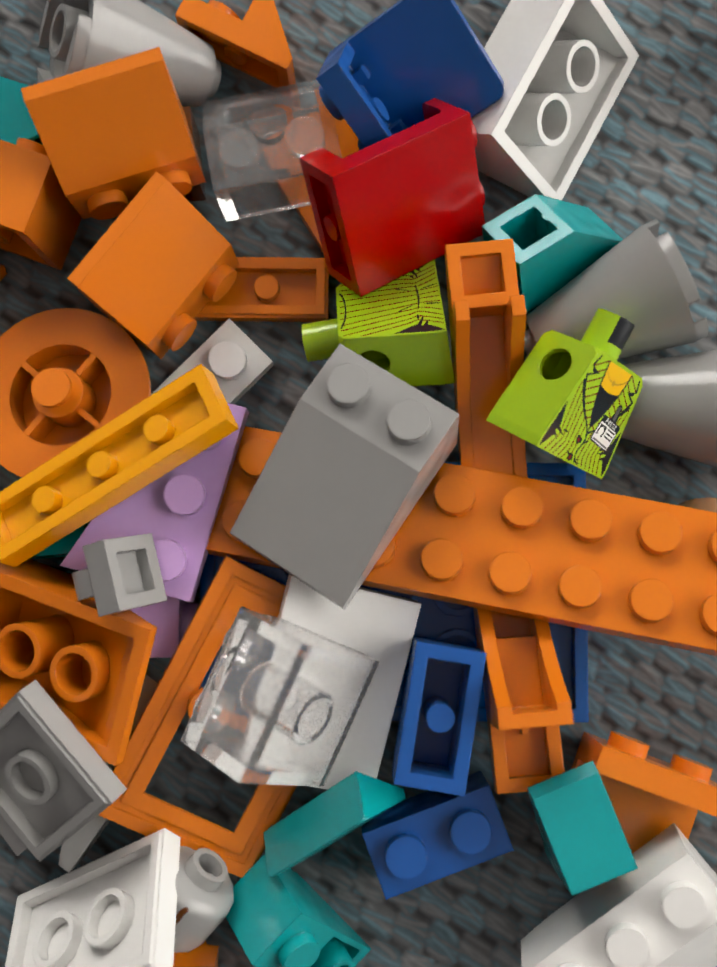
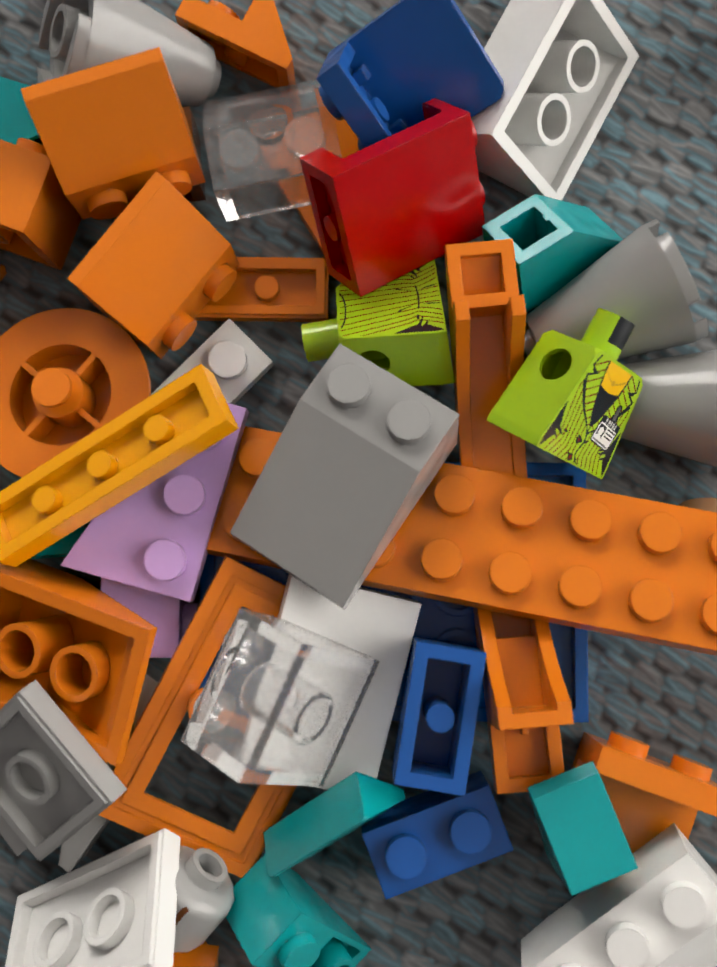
(121, 574): light grey tile -> none

